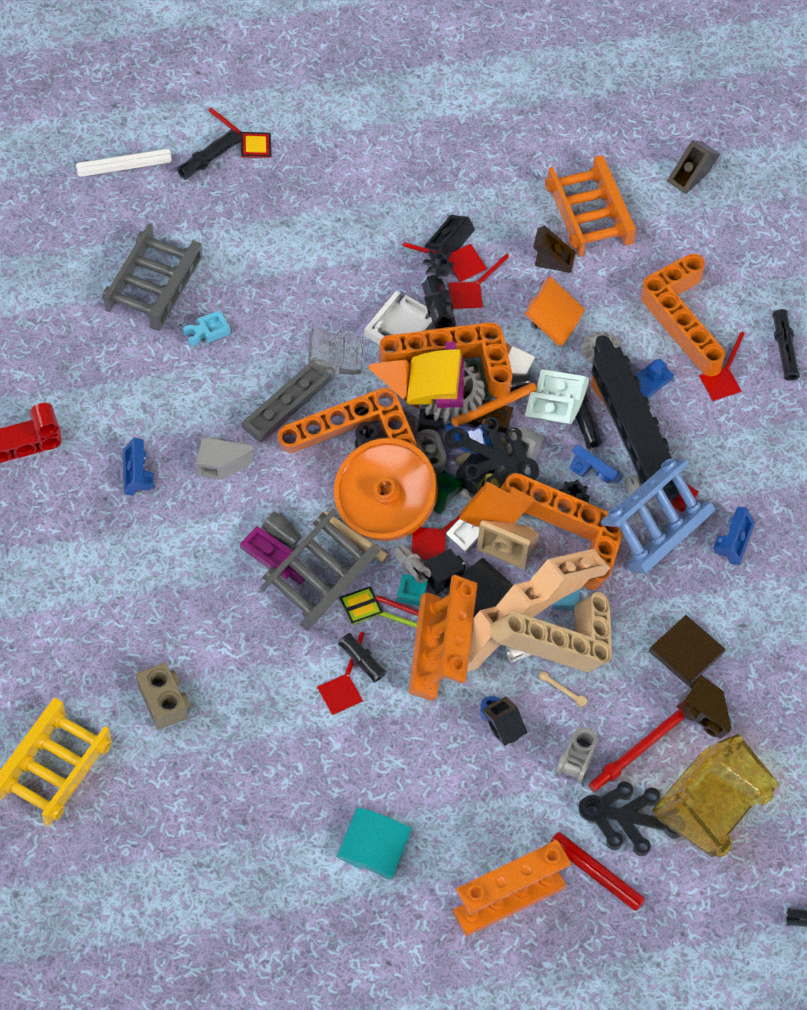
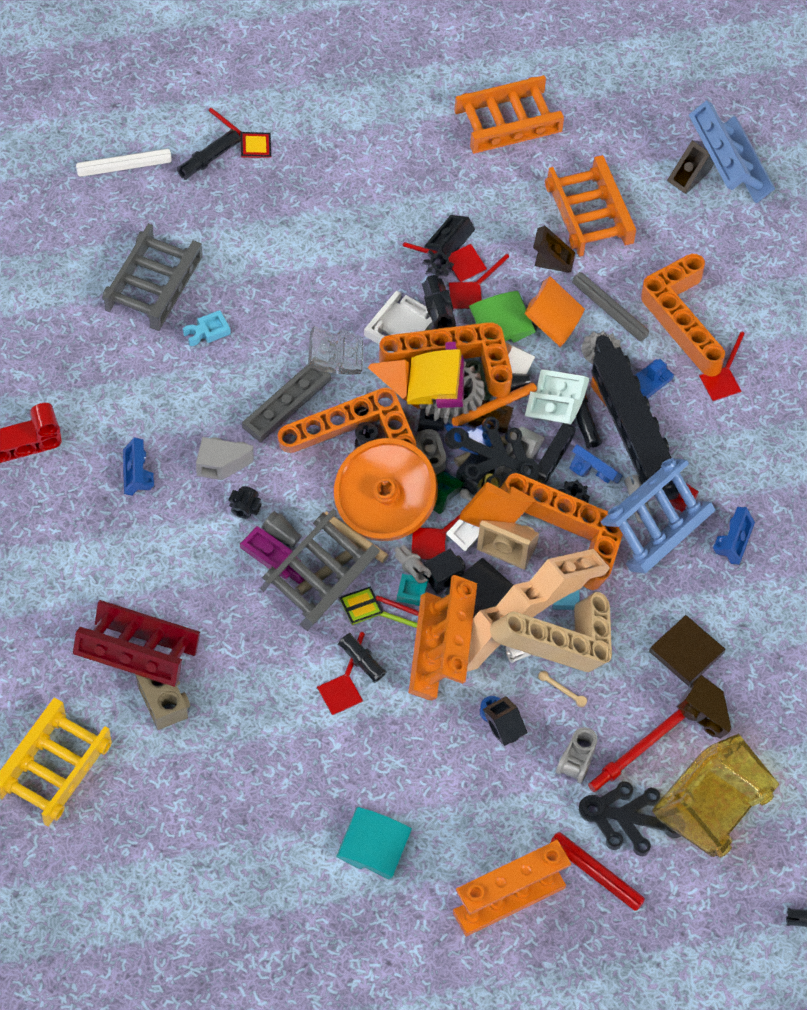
(133, 657): none -> dark red fence
(244, 502): none -> black gear
(324, 572): none -> dark tan bar
(507, 312): none -> bright green slope
(515, 132): none -> orange fence
(555, 452): none -> black beam
(610, 306): none -> dark grey axle
(731, 151): none -> medium blue fence
(785, 345): black pin -> none

